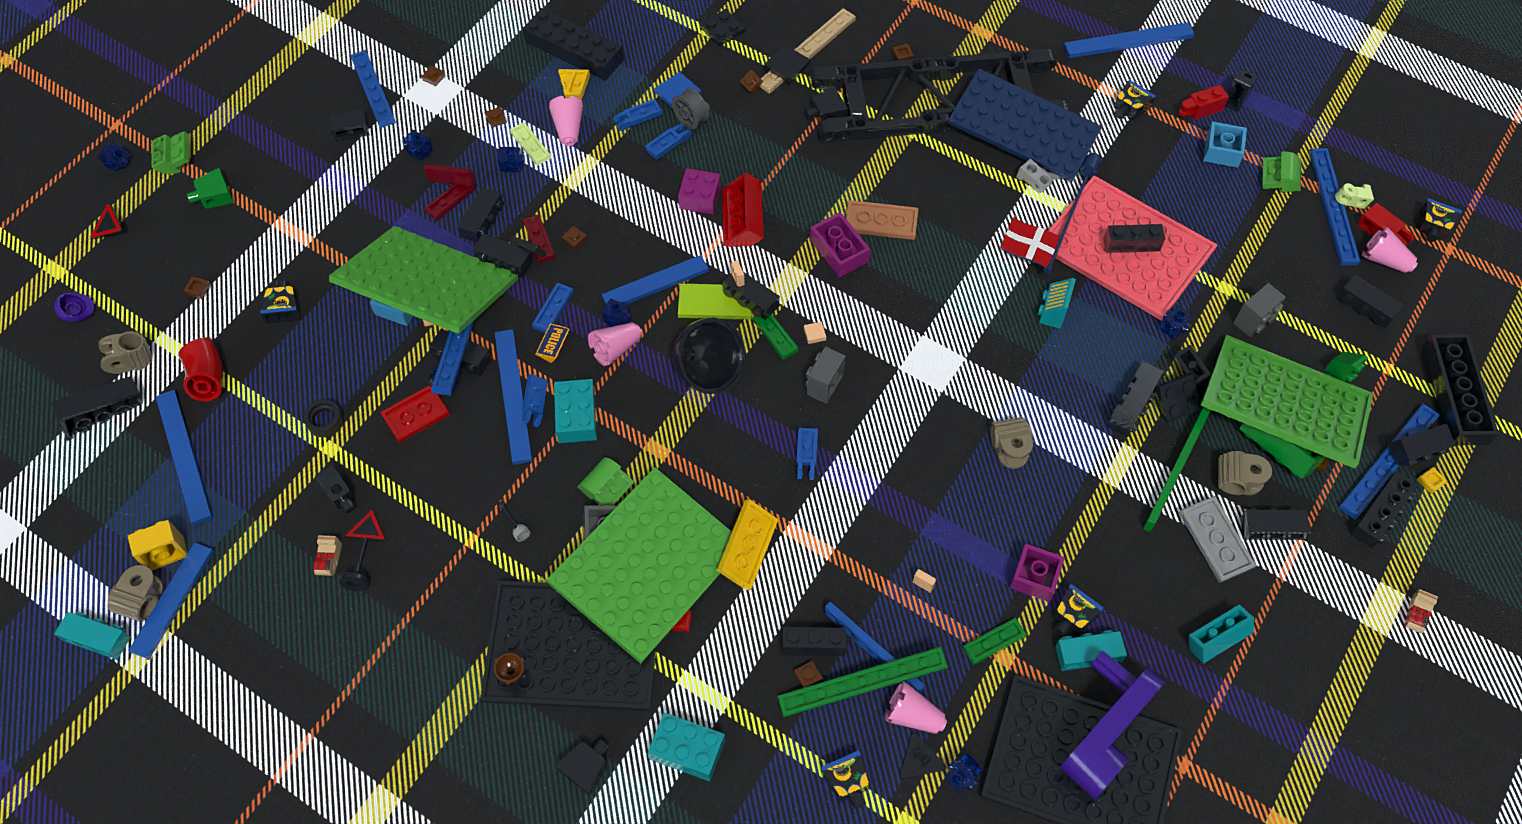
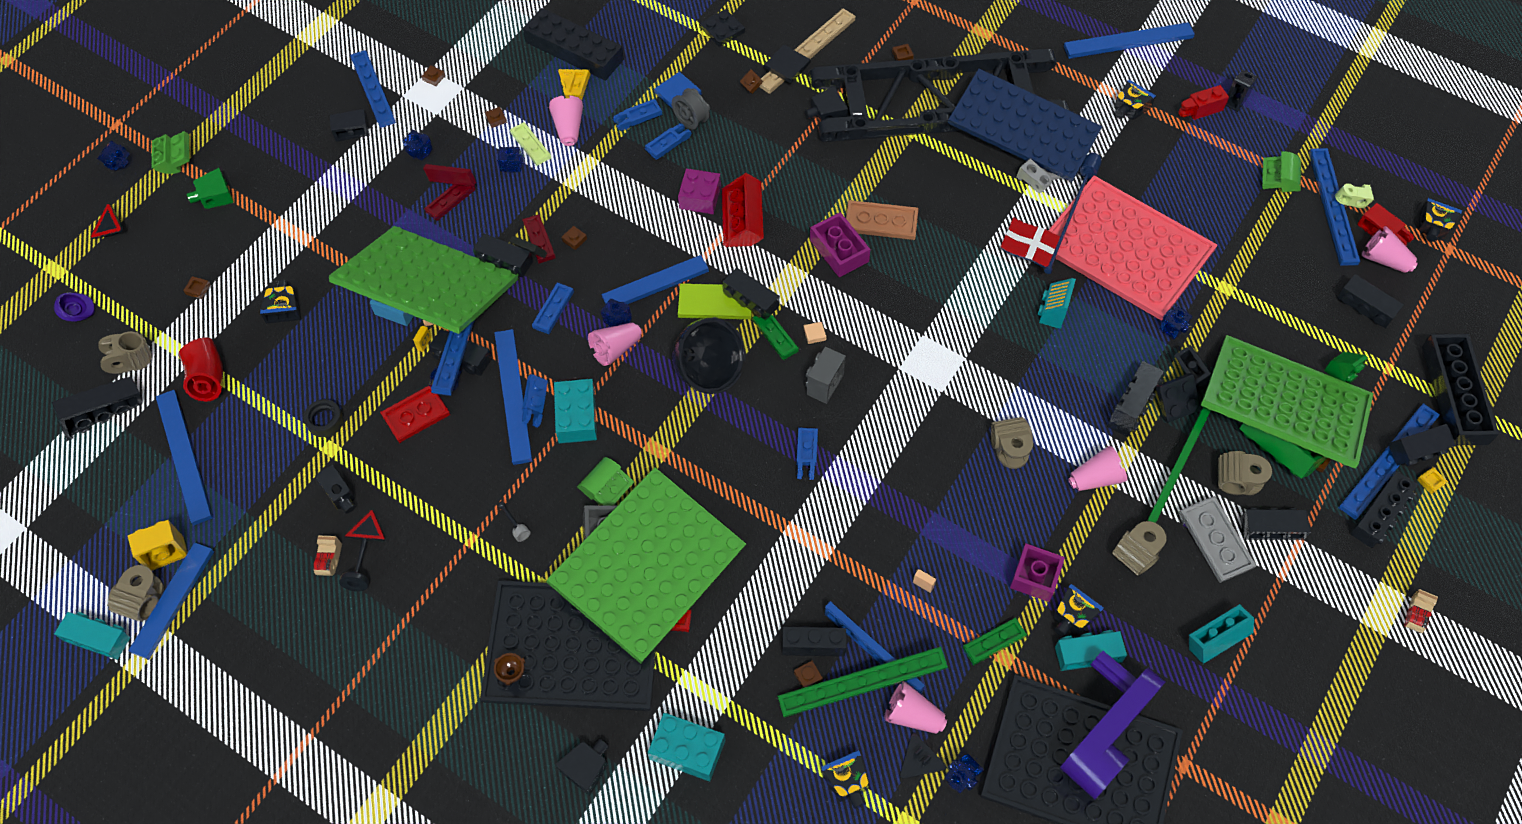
(422, 338): none -> yellow tile
(480, 214): black brick -> none
(552, 342): slope -> none
(737, 273): light nougat tile -> none
(747, 545): yellow plate -> none
(1099, 471): none -> bright pink cone
(1134, 238): black brick -> none
(1139, 548): none -> dark tan piece
(1225, 144): dark azure brick -> none
(1259, 310): dark grey brick -> none

